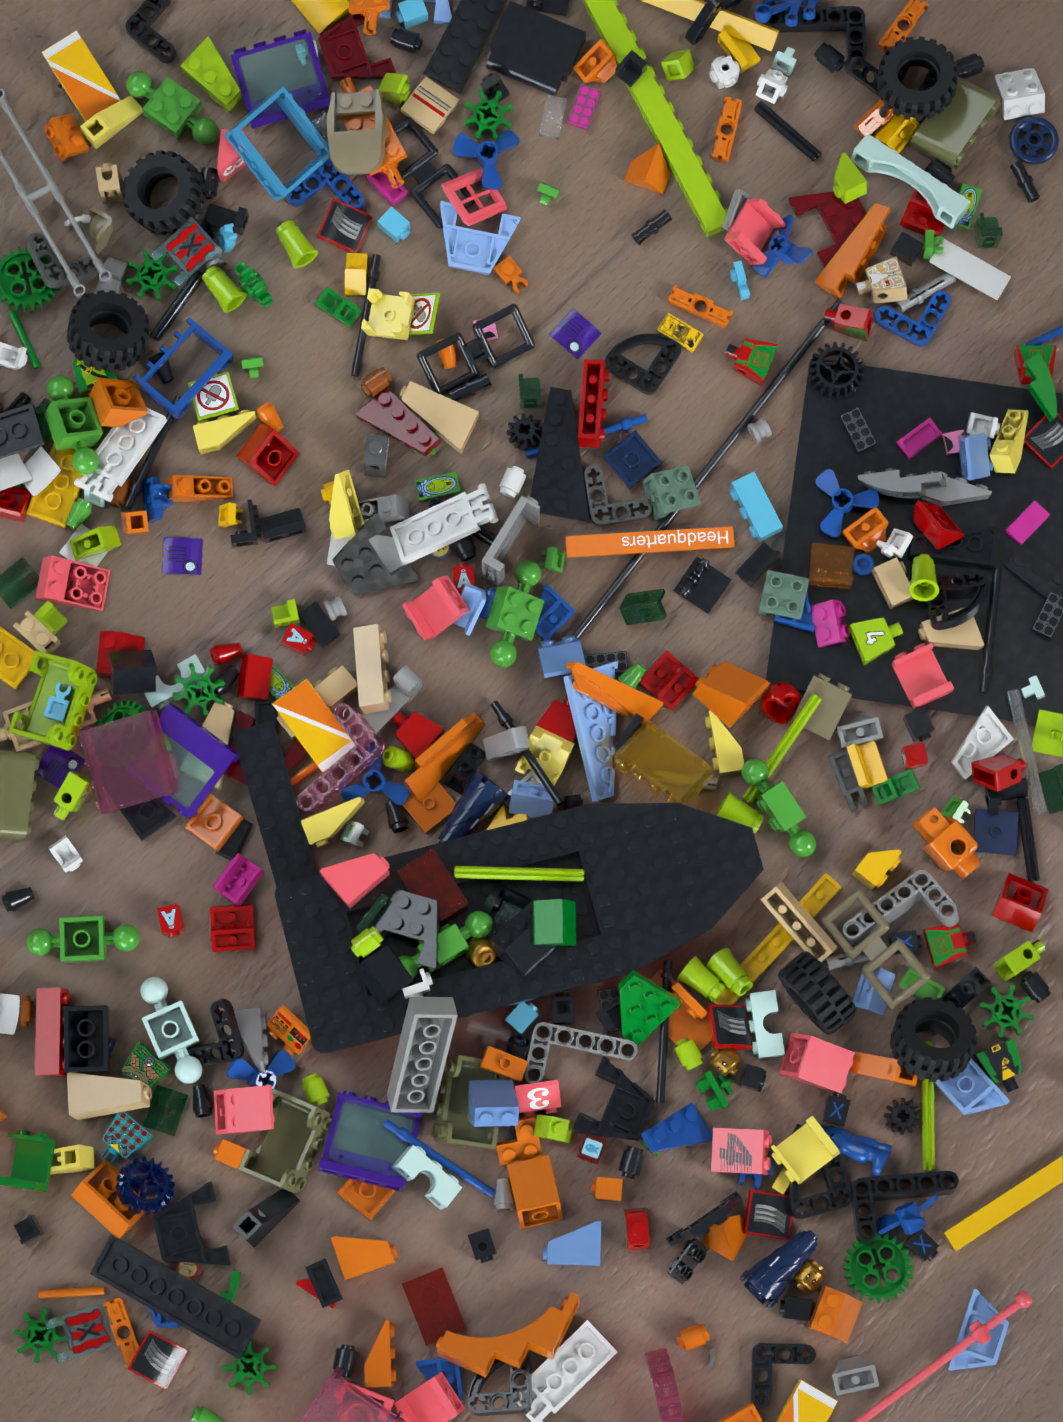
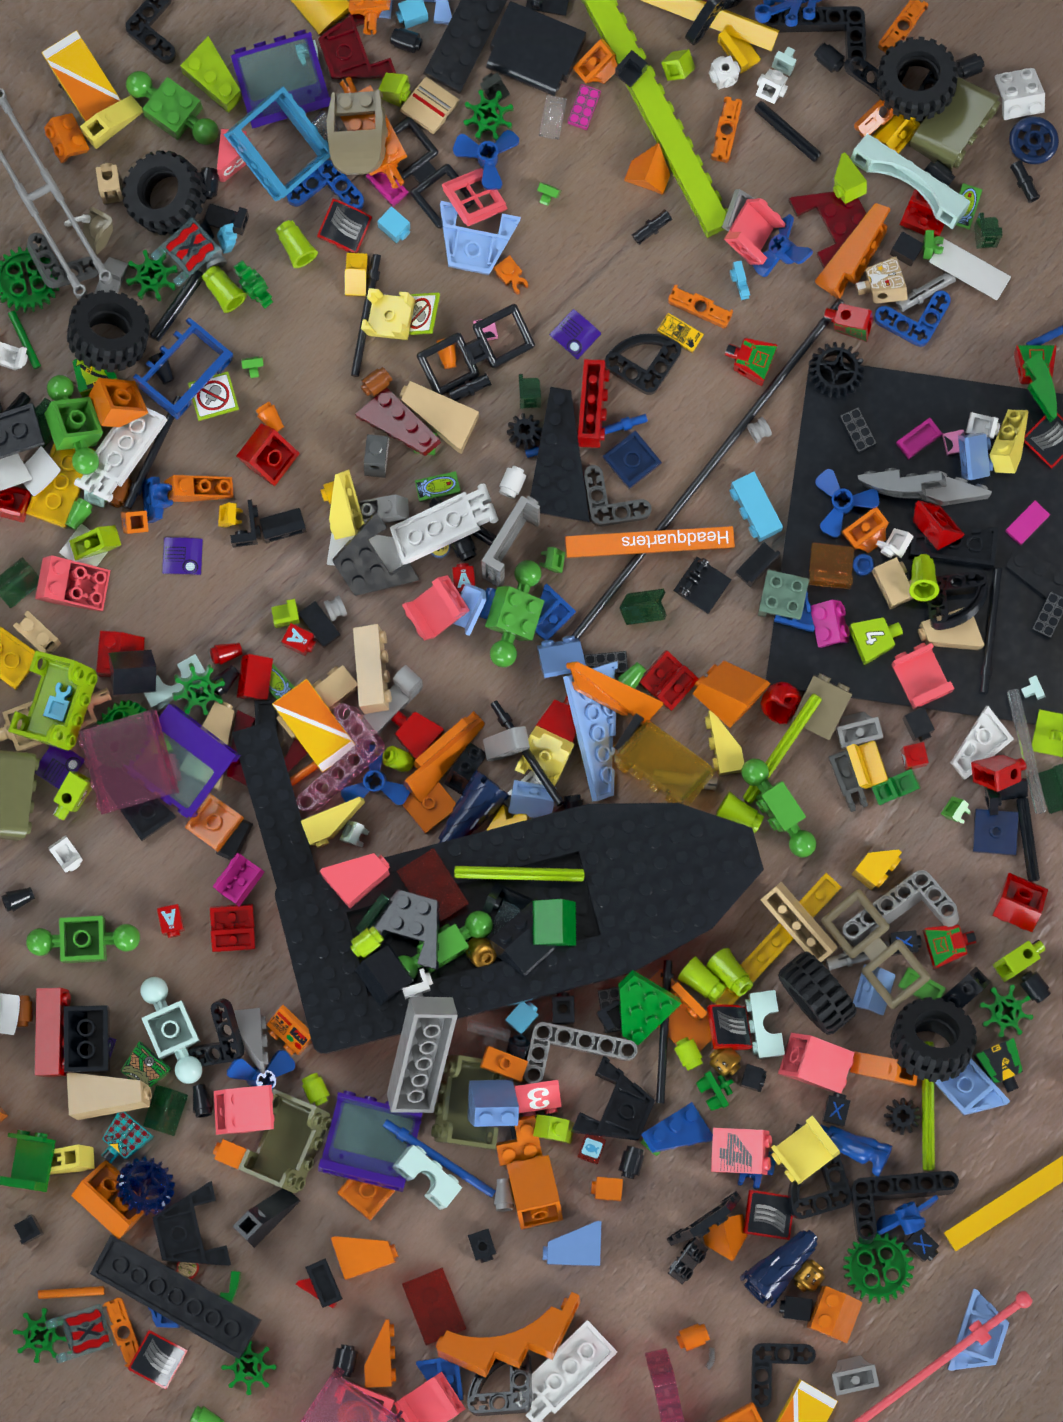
(50, 617): lime panel -> none
(218, 433): light yellow slope -> none
(338, 307): green slope -> none
(396, 817): black cone -> none
(636, 1229): red torso -> none
(671, 491): sand green bracket -> none
(781, 1182): light yellow piece -> none
(940, 835): orange piece -> none

